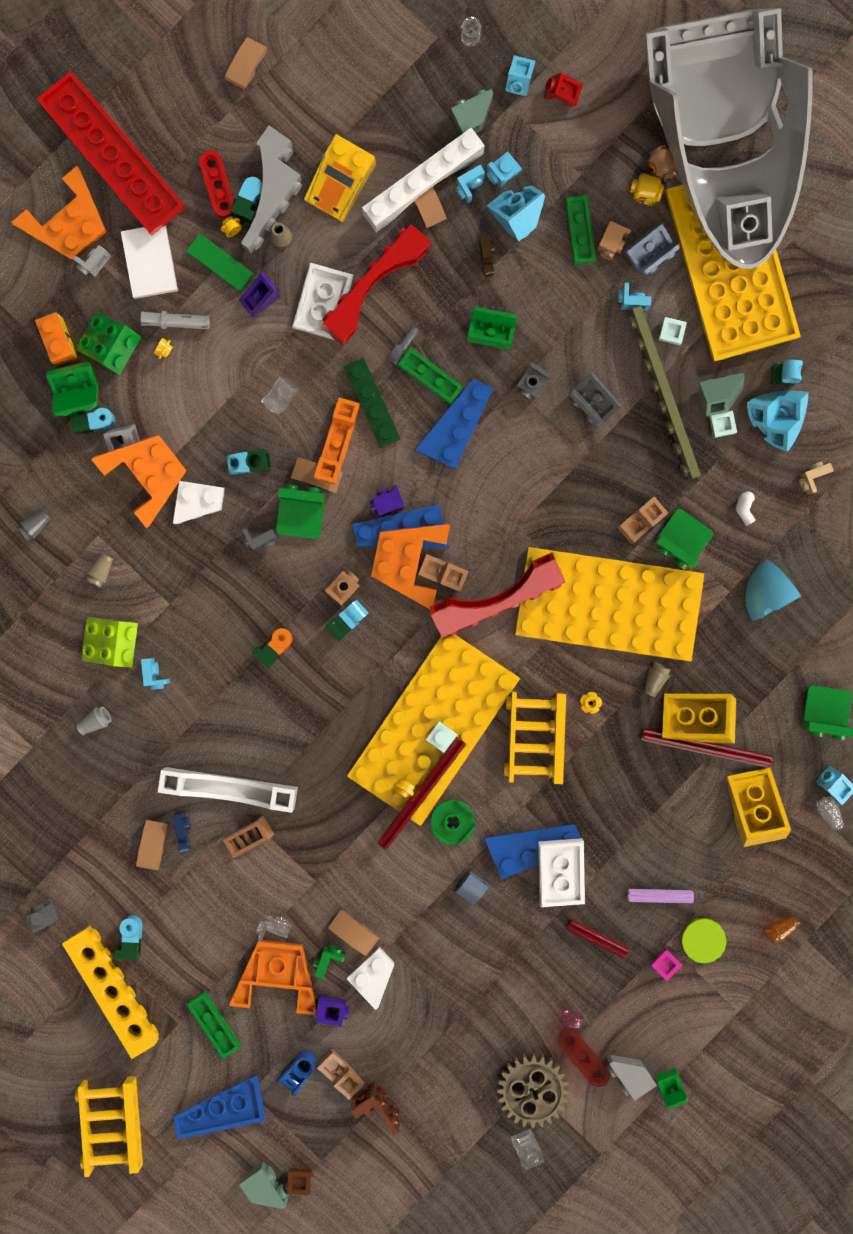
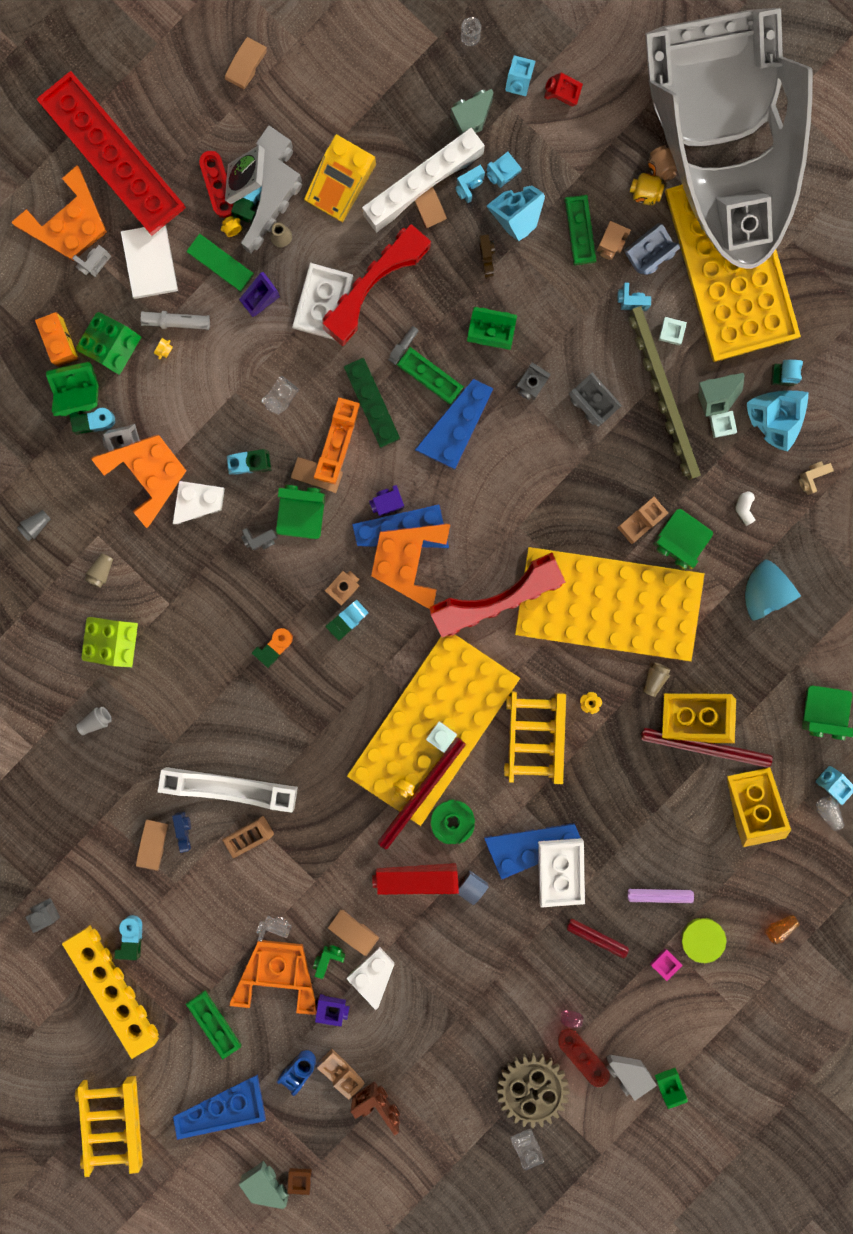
(149, 671): medium azure bracket -> none
(245, 174): none -> tile
(417, 879): none -> red slope
(442, 572): medium nougat slope -> none

